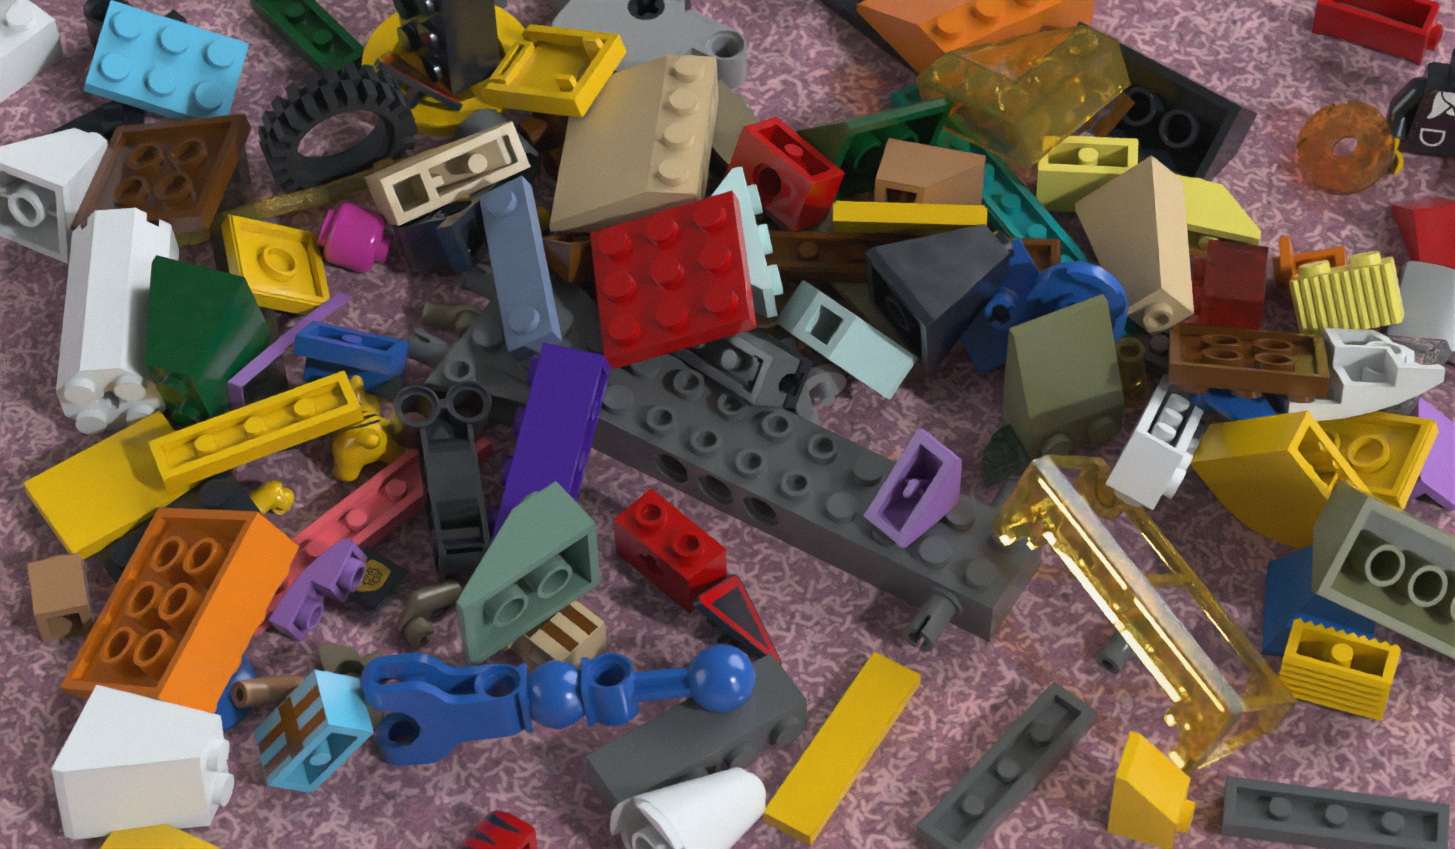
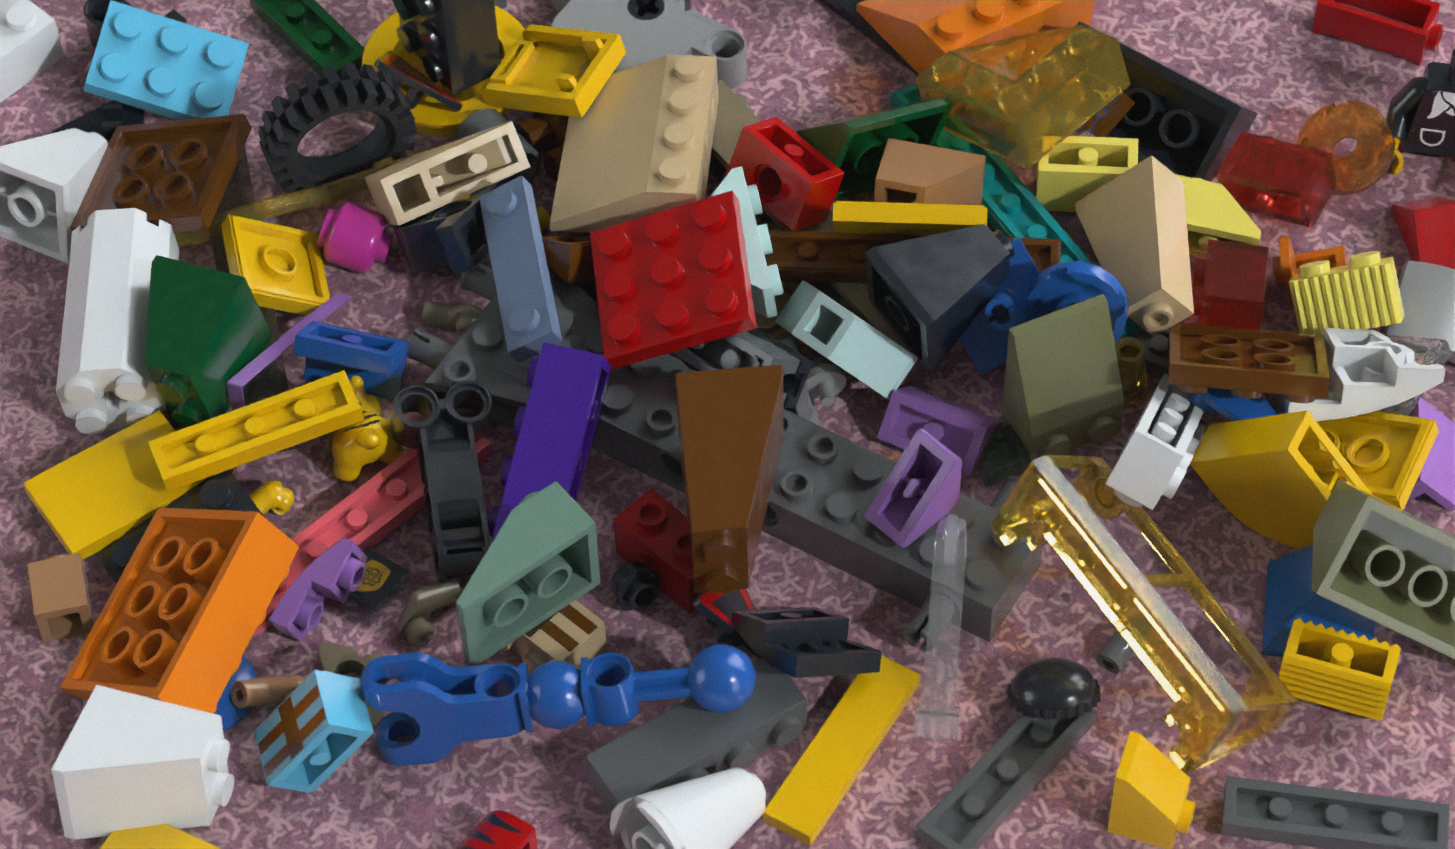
(635, 586): none -> black plate
(728, 464): none -> reddish brown slope
(805, 642): none -> black slope
(937, 714): none -> clear piece
(950, 423): none -> medium lavender panel
(1053, 689): none -> black hat
(1278, 178): none -> clear red brick

